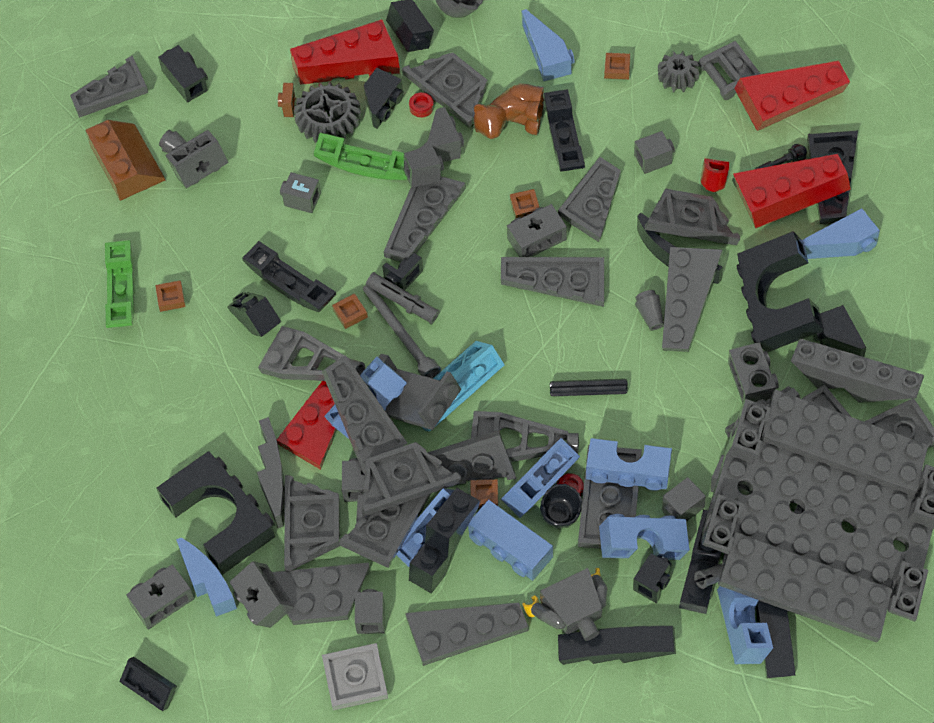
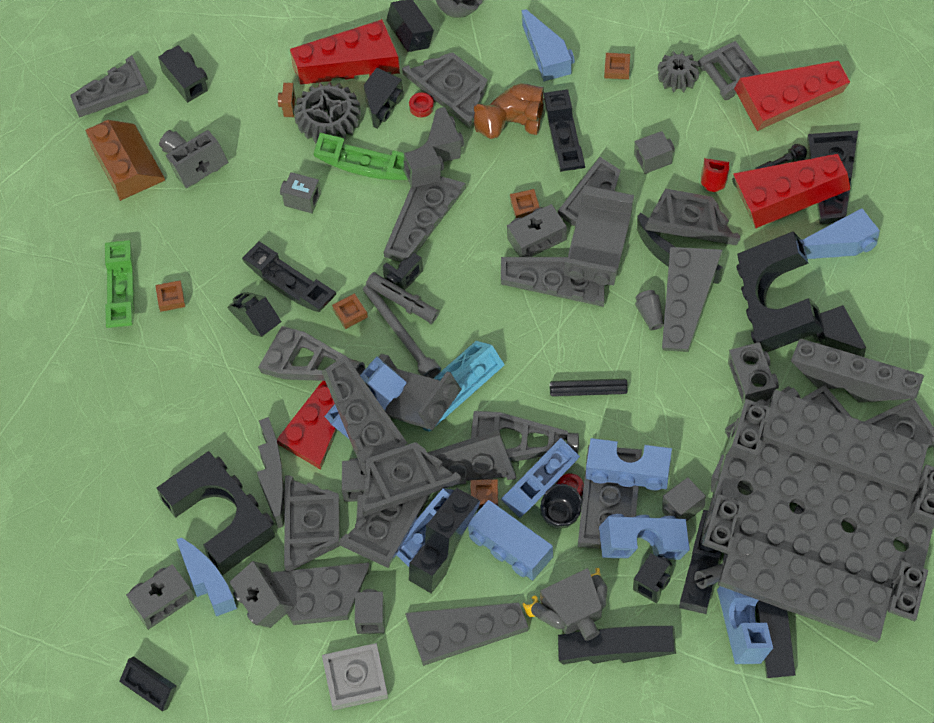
(599, 235): none -> dark grey panel

